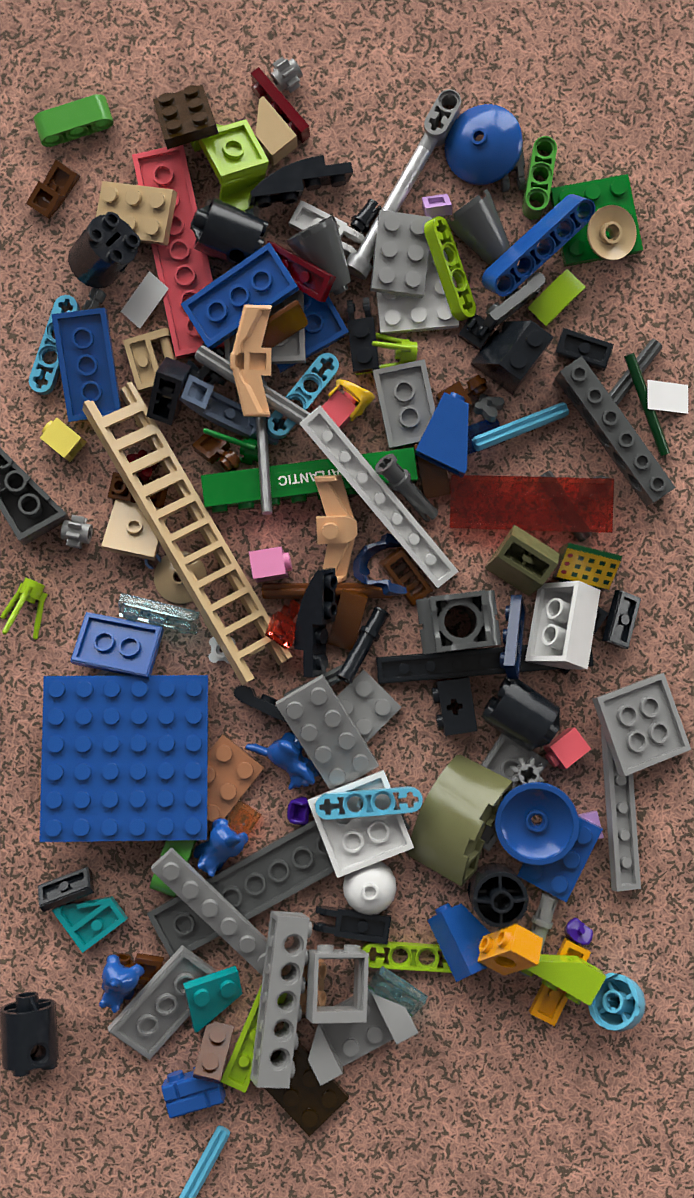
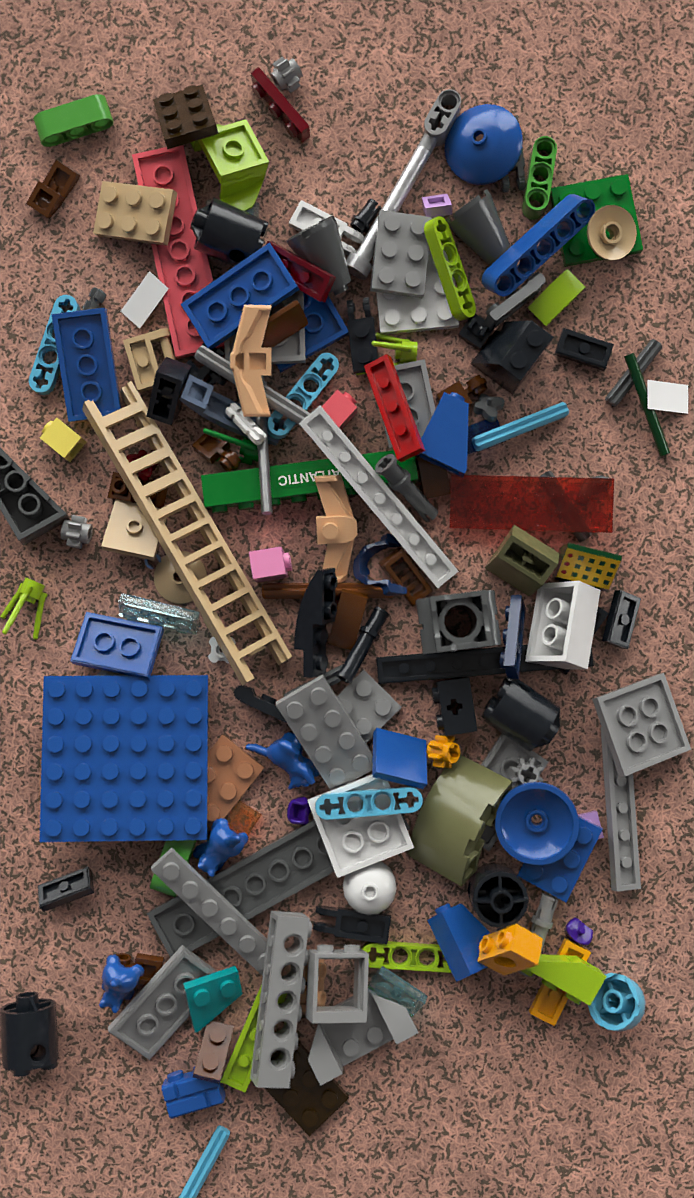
(90, 920): teal wing -> none
(103, 251): black cylinder -> none
(246, 424): none -> white axle
(273, 133): tan slope -> none
(282, 627): clear red plate -> none
(289, 182): black slope -> none
(361, 395): yellow piece -> none
(394, 408): none -> red plate
(399, 758): none -> blue tile
(443, 751): none -> light orange gear
(566, 748): coral brick -> none
(614, 431): dark grey brick -> none

